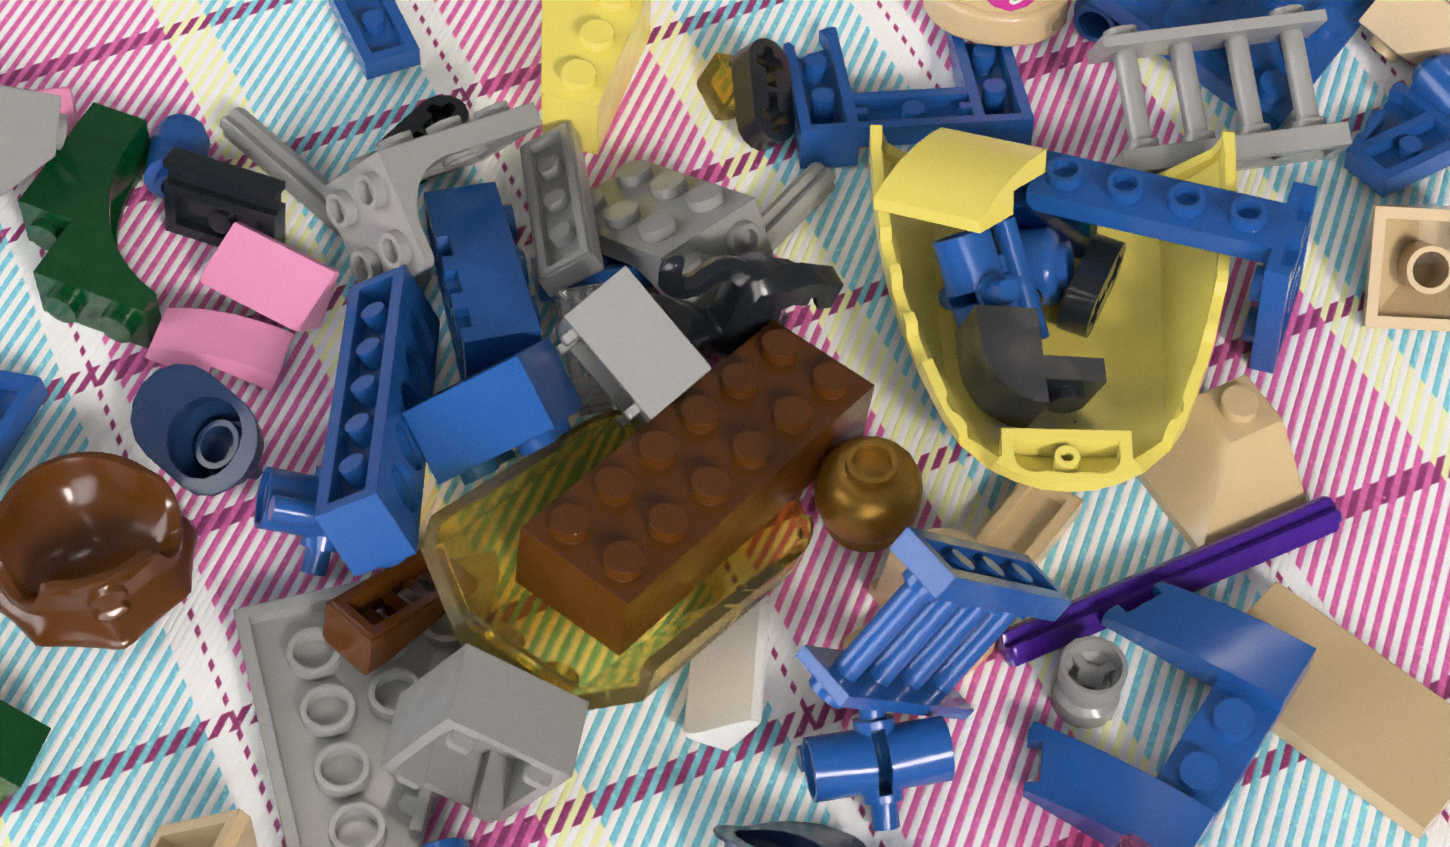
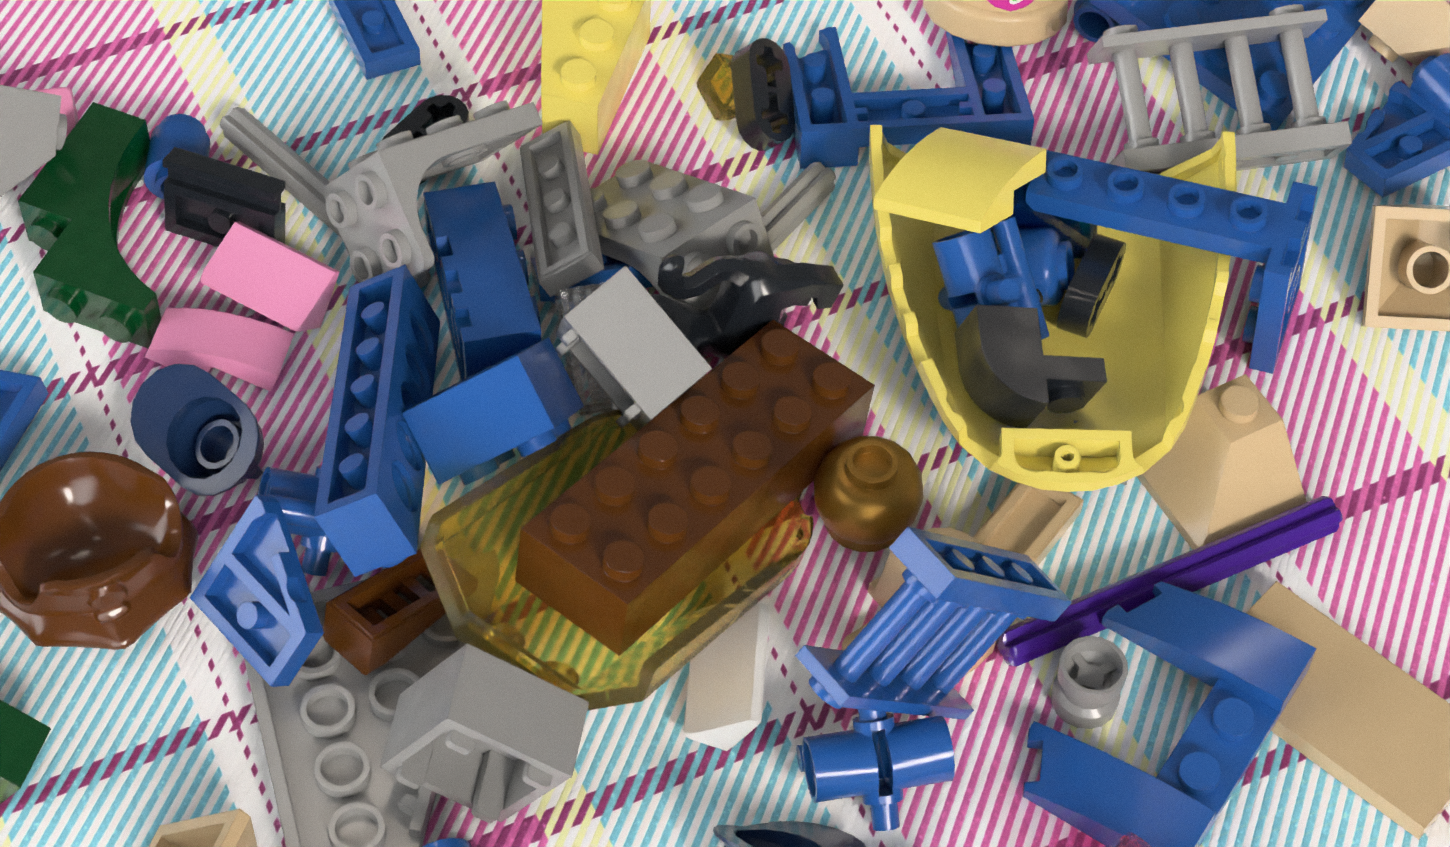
(261, 594): none -> blue wing

